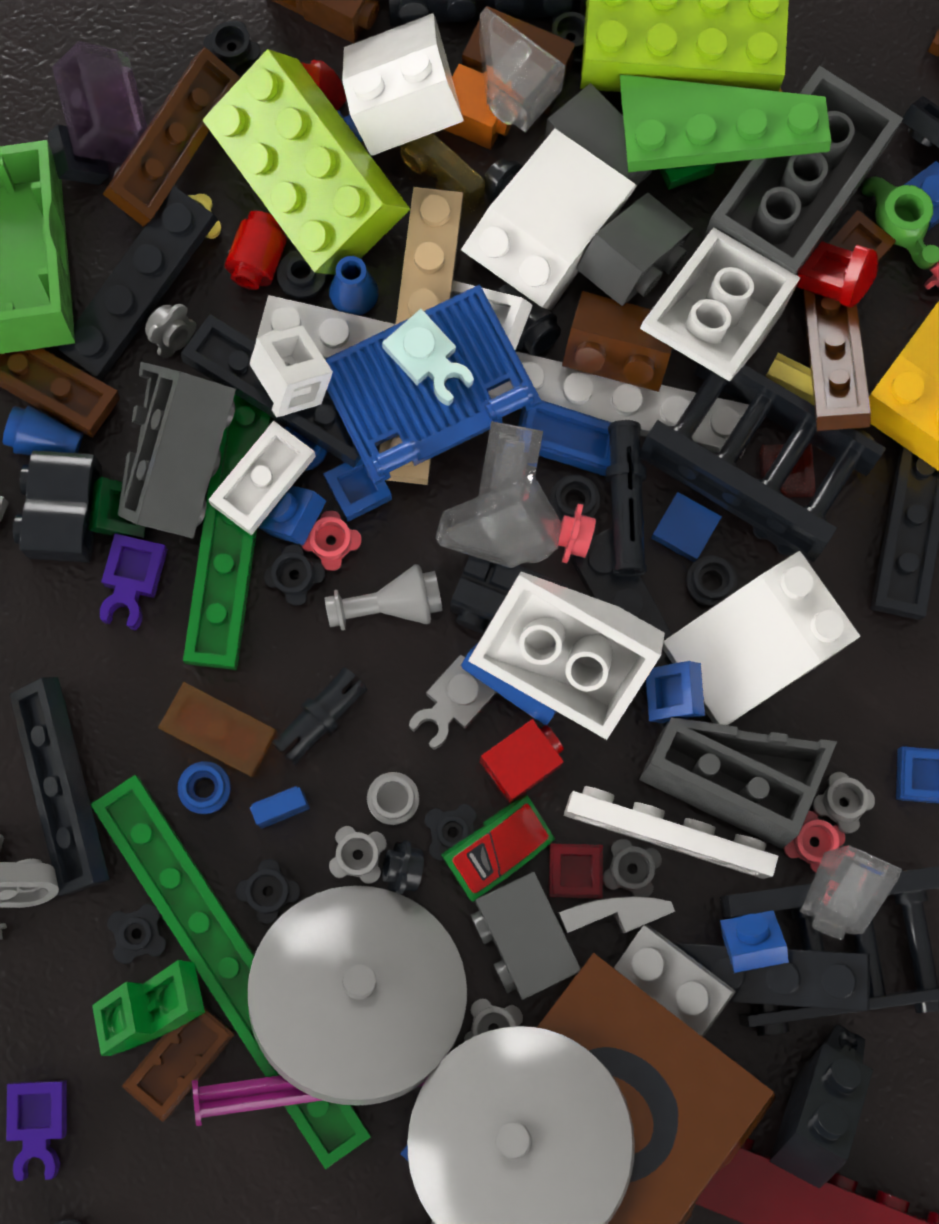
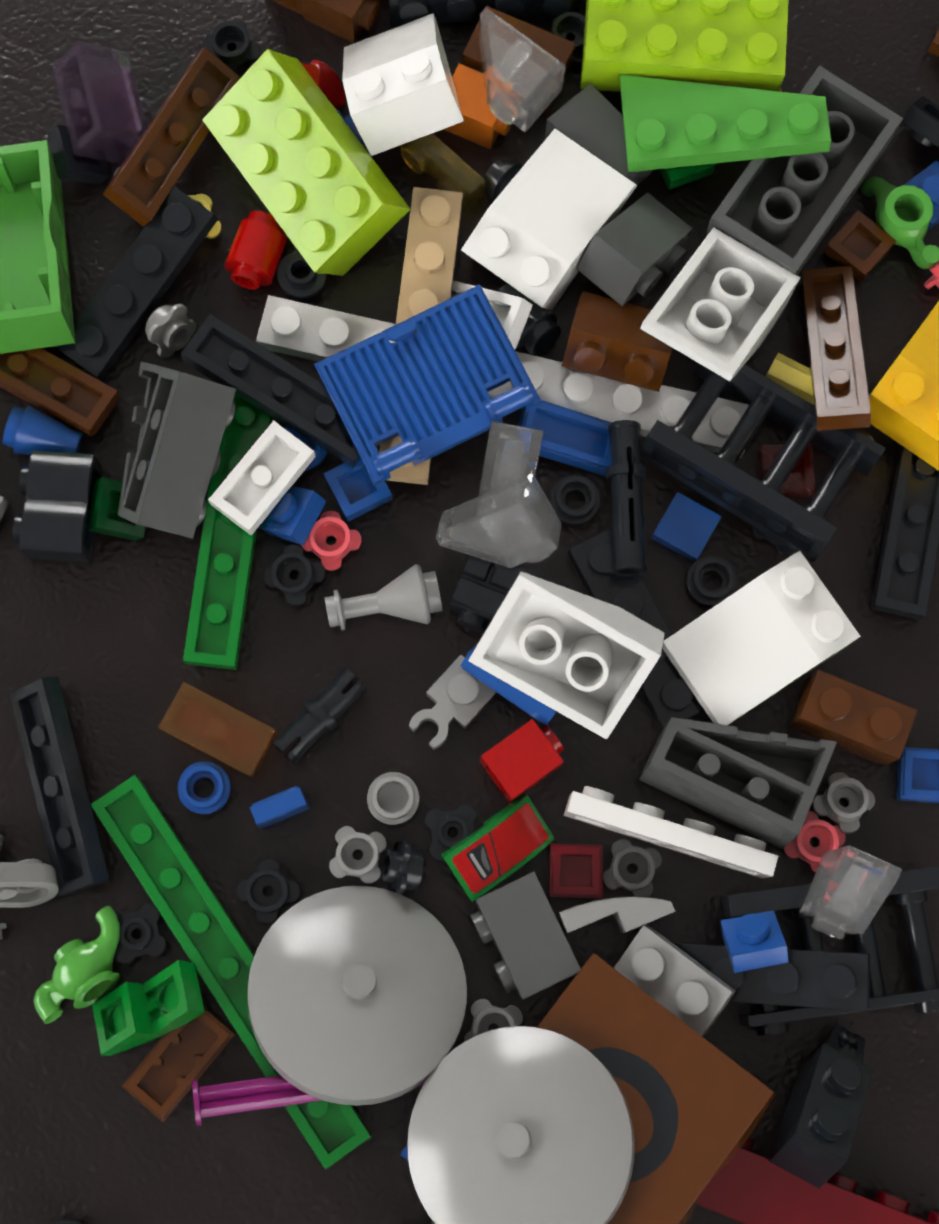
(35, 1117): dark purple plate -> none
(81, 970): none -> bright green piece
(131, 571): dark purple plate -> none
(290, 369): white brick -> none
(353, 287): blue cone -> none
(424, 351): light aqua plate -> none
(576, 534): coral plate -> none
(675, 692): blue plate -> none
(839, 273): red tile -> none
(853, 717): none -> reddish brown brick

